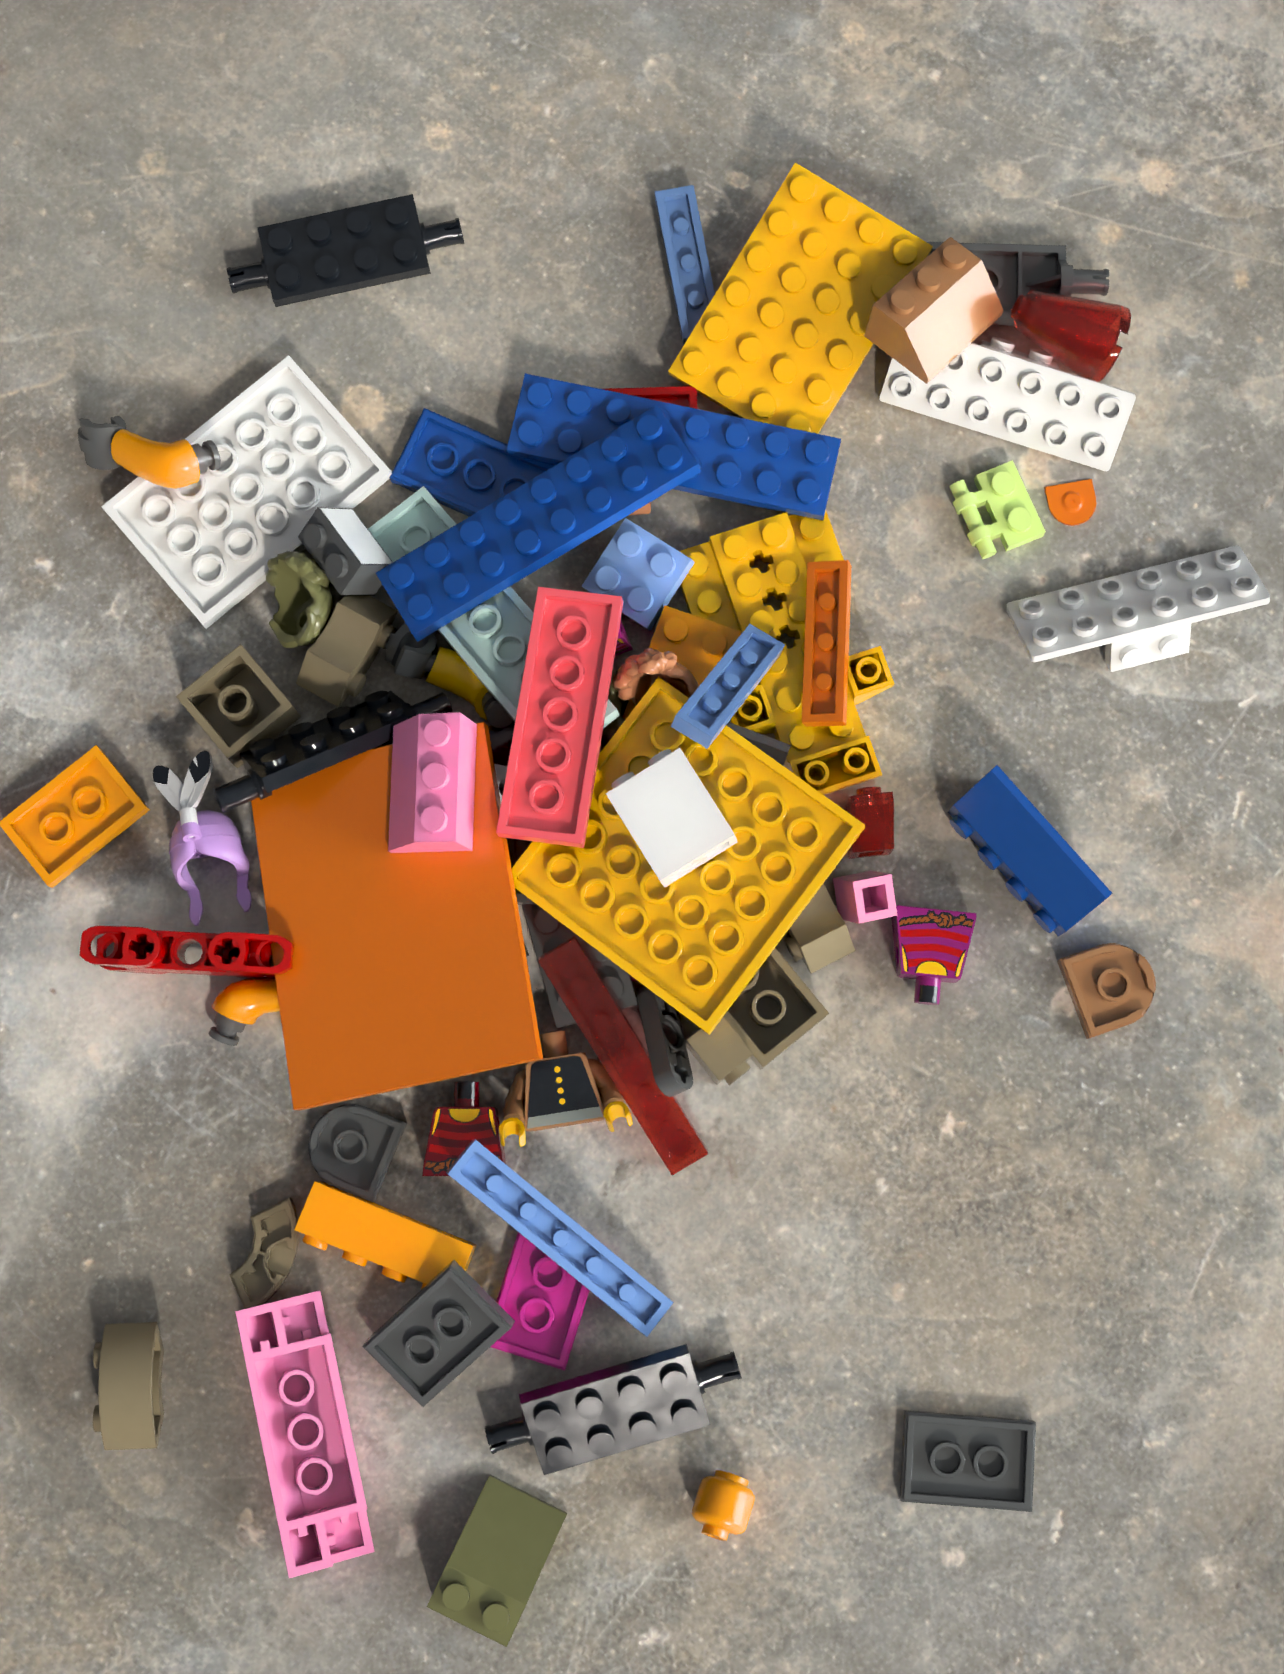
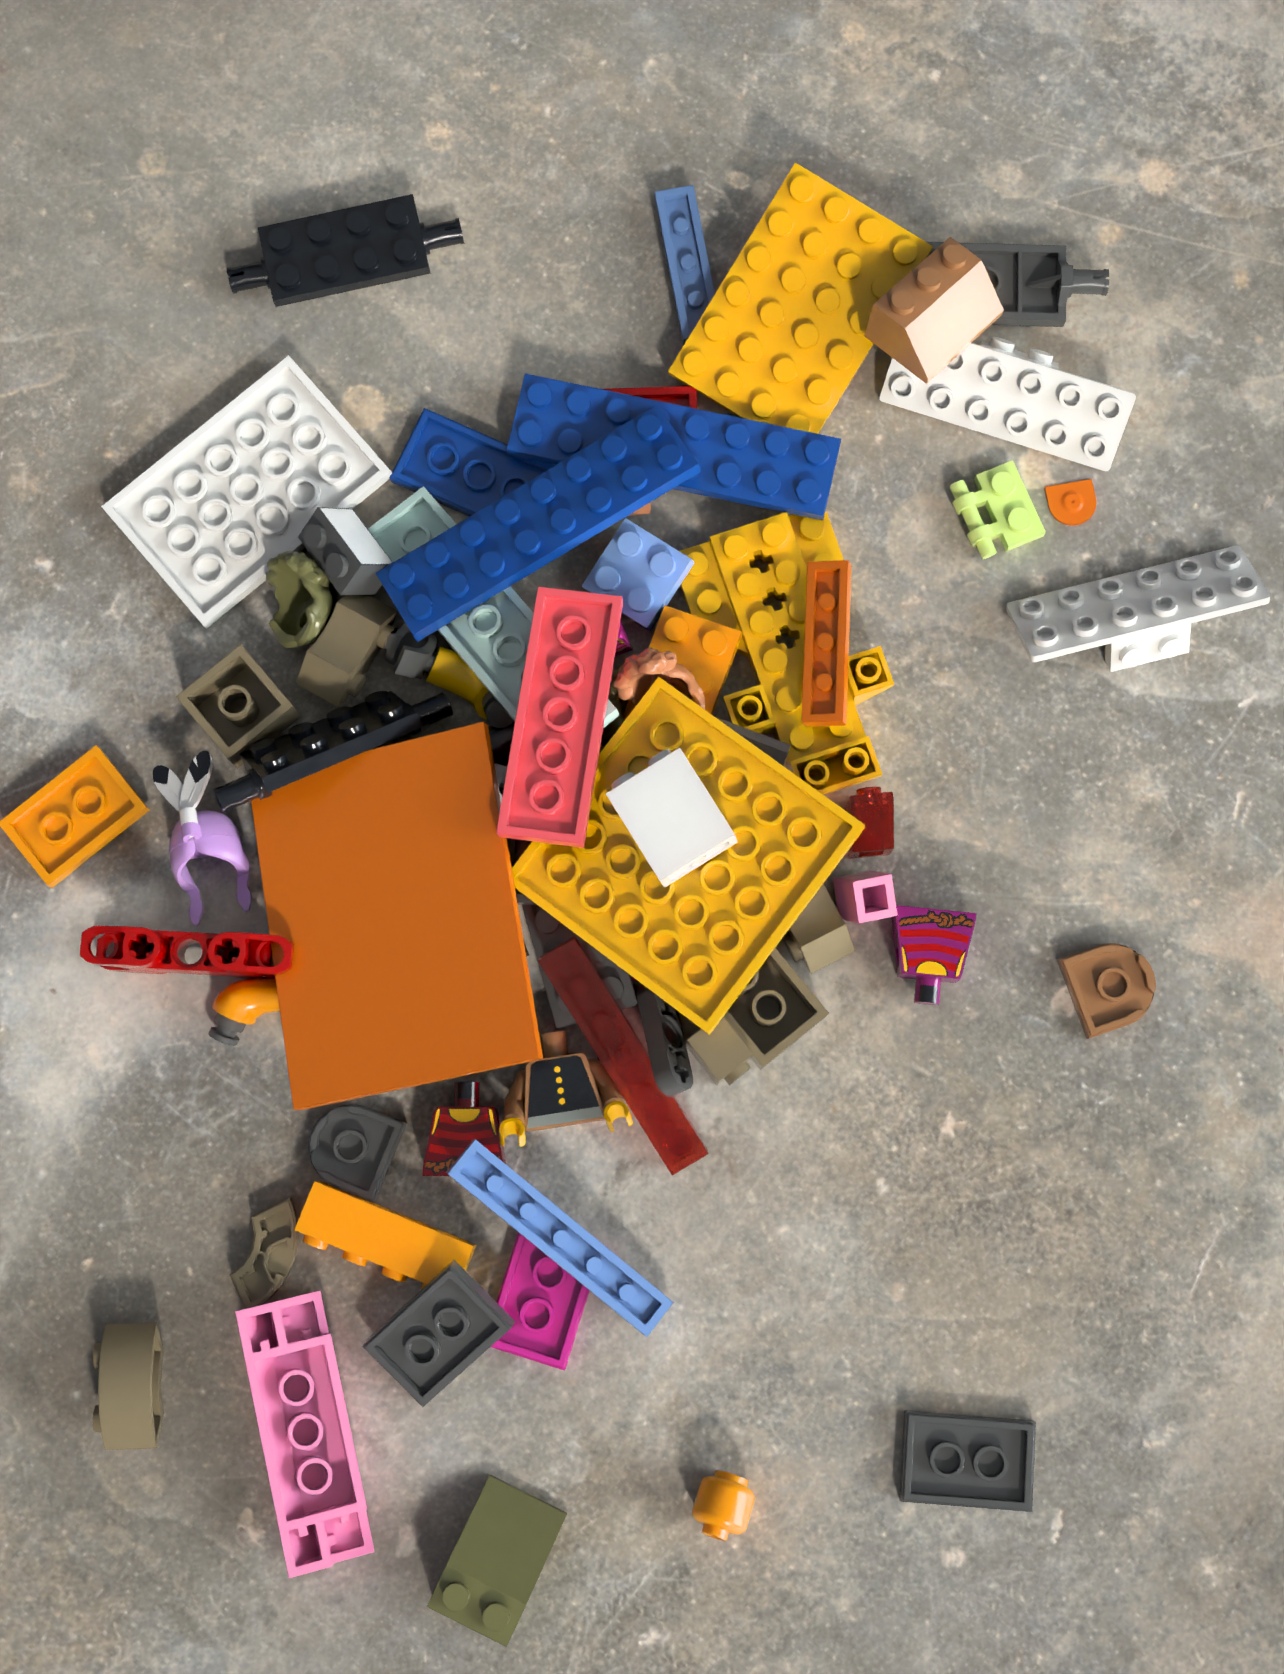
(161, 463): light orange piece -> none
(433, 784): bright pink slope -> none
(614, 1408): plate -> none
(727, 686): medium blue plate -> none
(1027, 852): blue slope -> none
(1073, 330): clear red cone -> none

